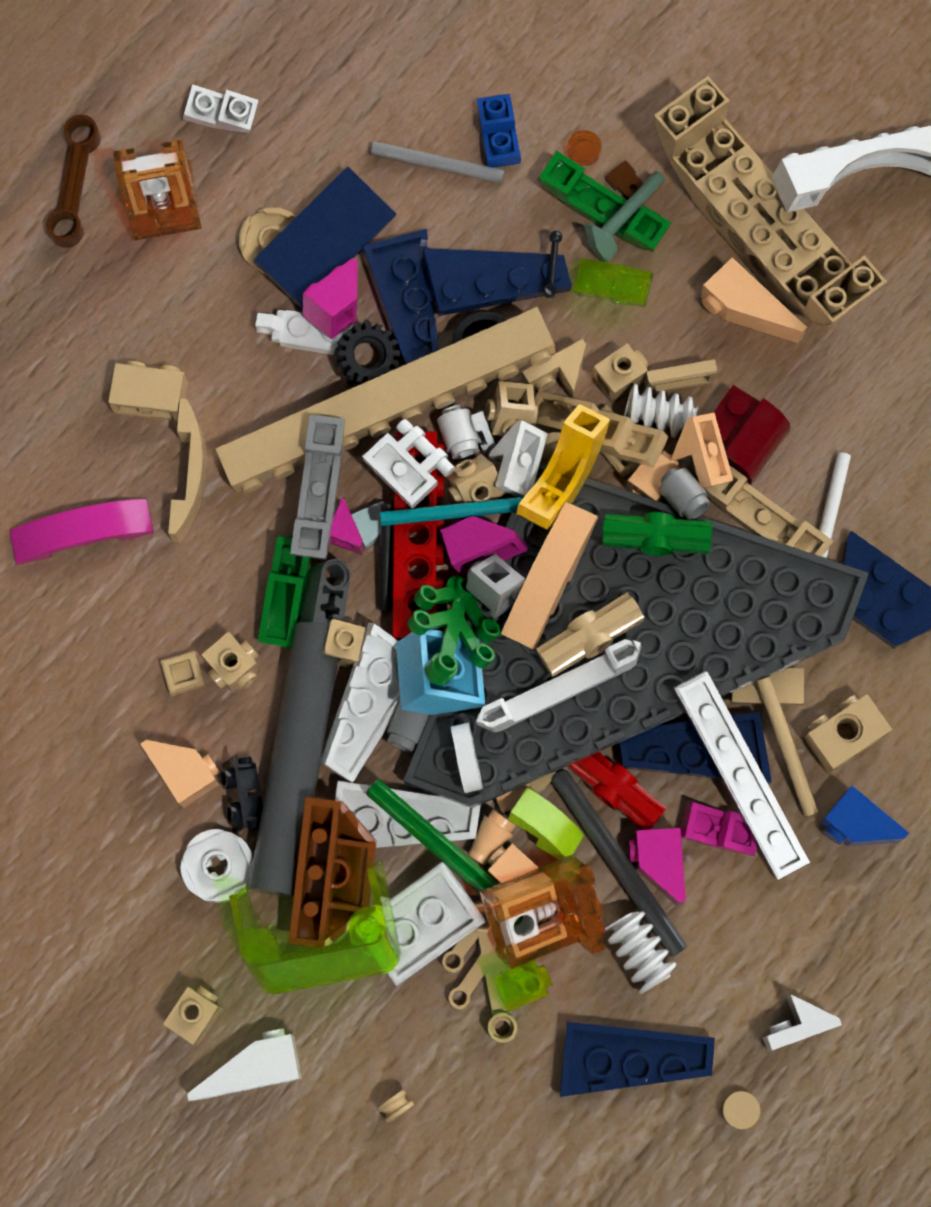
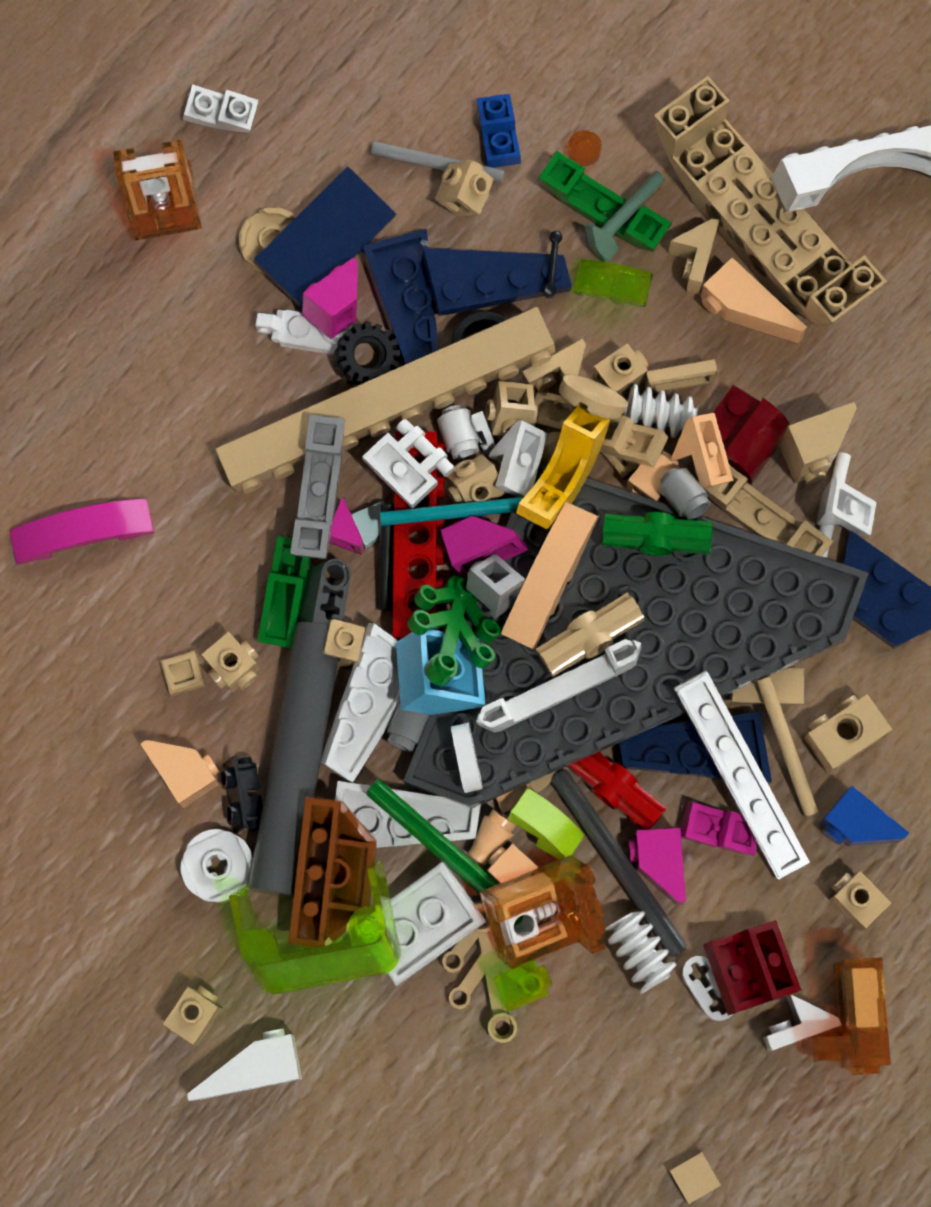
(73, 181): reddish brown piece -> none
(147, 390): tan brick -> none
(185, 511): tan slope -> none
(395, 1106): tan bush -> none
(464, 188): none -> tan brick
(597, 397): none -> tan tile
(619, 1058): dark blue wing -> none
(624, 178): reddish brown piece -> none
(694, 1178): none -> tan tile
(696, 247): none -> tan slope
(699, 992): none -> white beam
(741, 1110): tan tile -> none
(752, 967): none -> dark red brick
(814, 442): none -> tan slope
(847, 508): none -> white slope
(858, 899): none -> tan brick
(863, 1016): none -> clear orange brick

